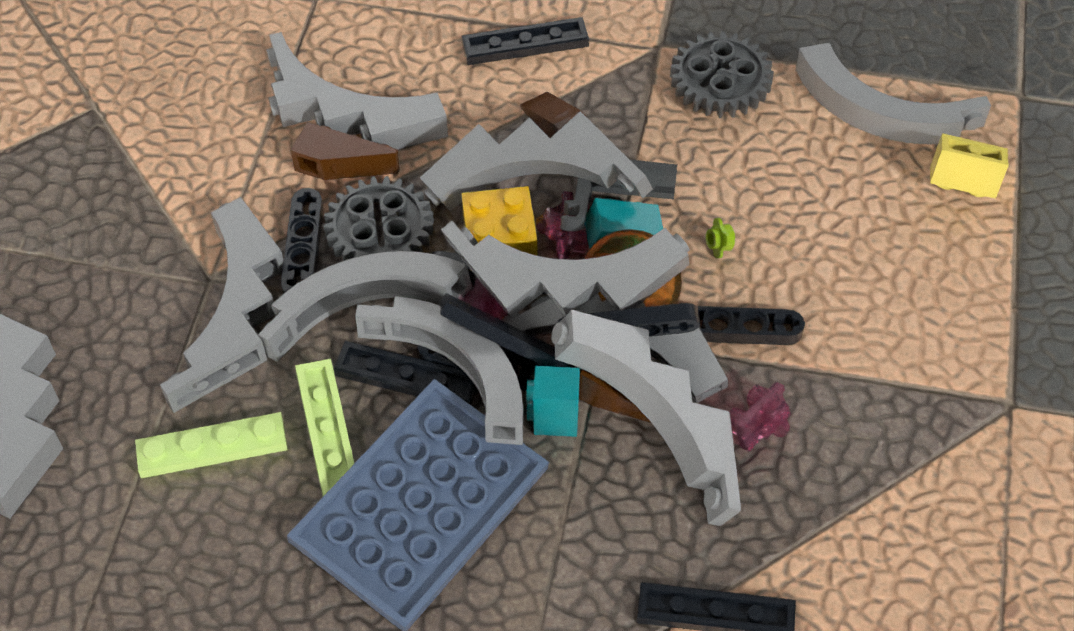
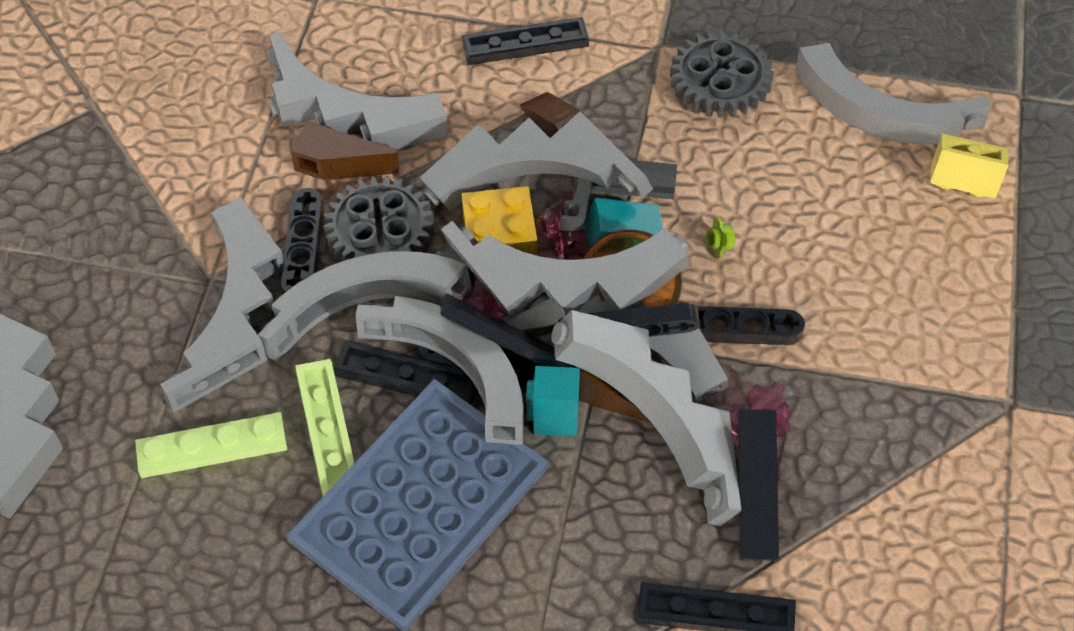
(758, 485): none -> black tile

